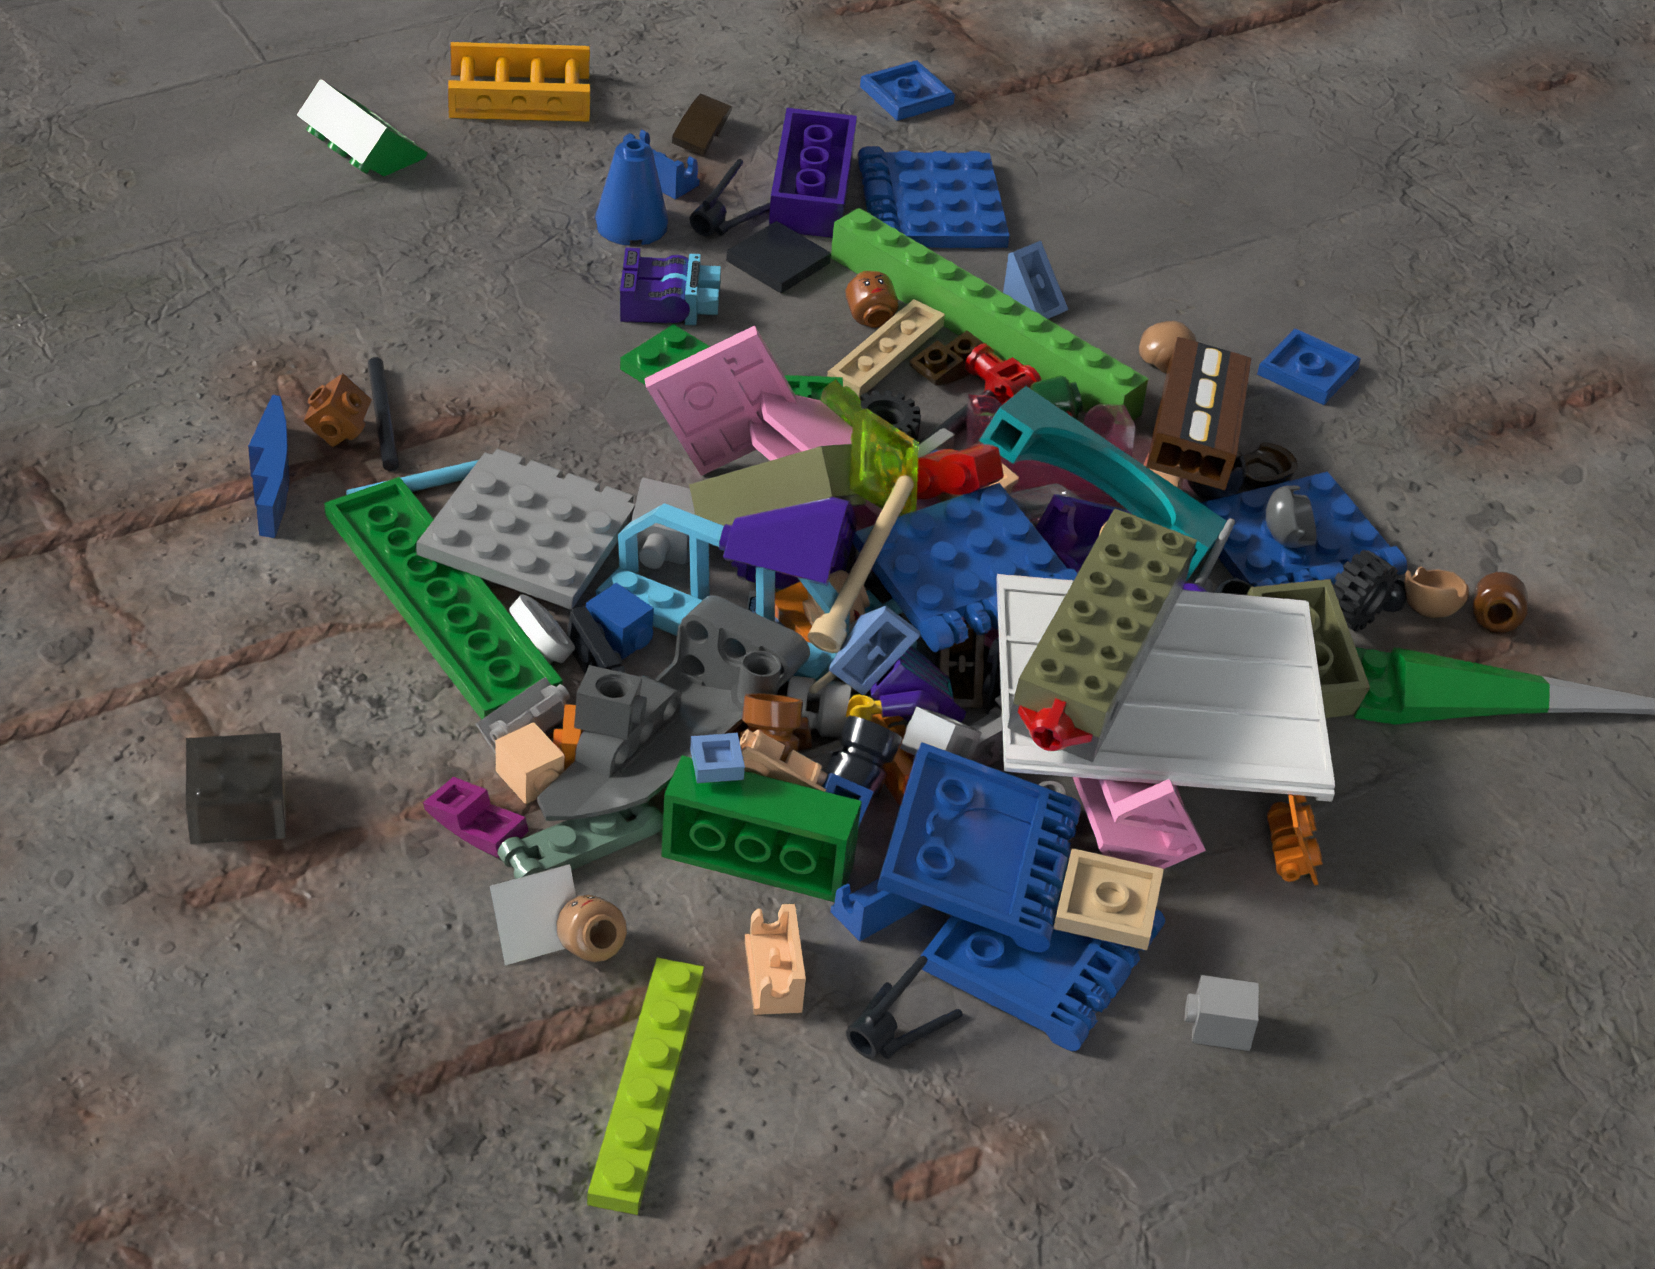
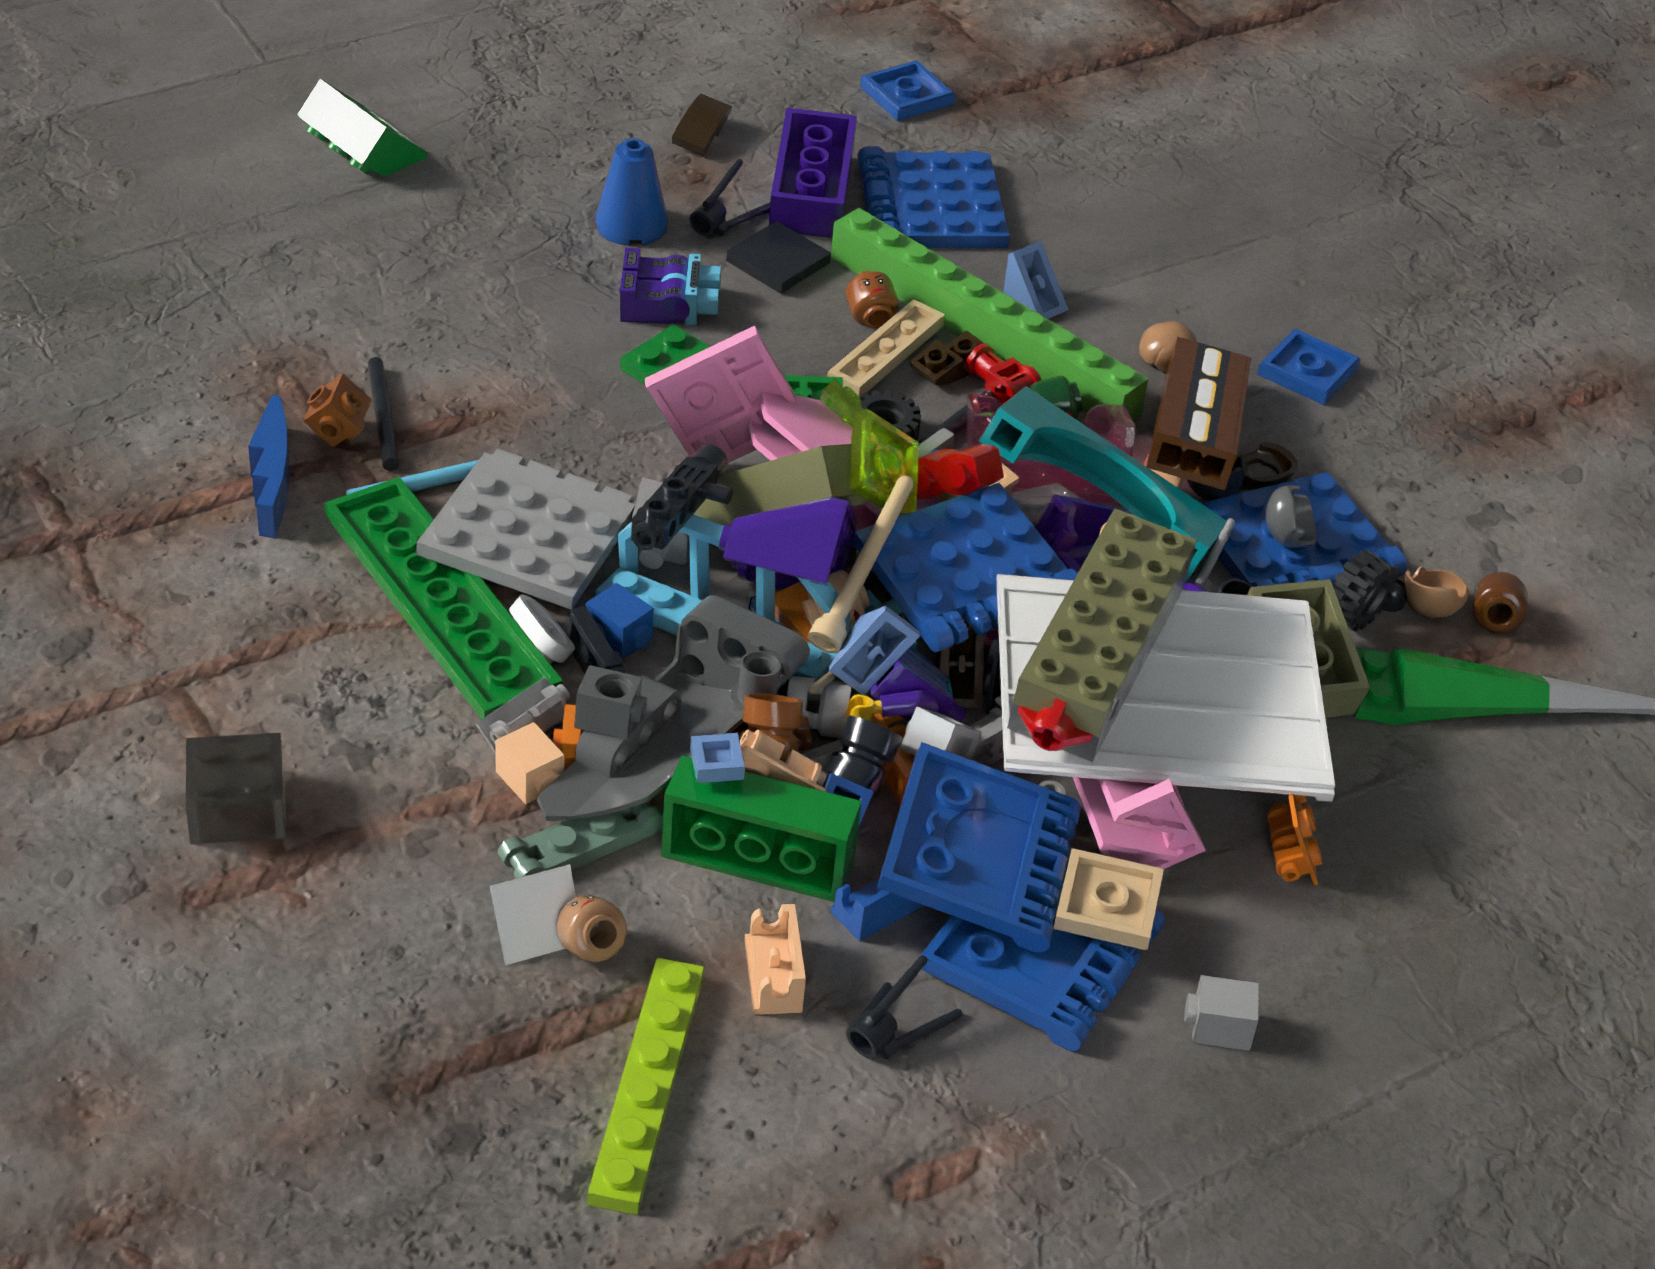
(471, 816): magenta slope -> none
(519, 99): light orange fence -> none
(673, 177): blue hinge -> none
(680, 497): none -> black piece

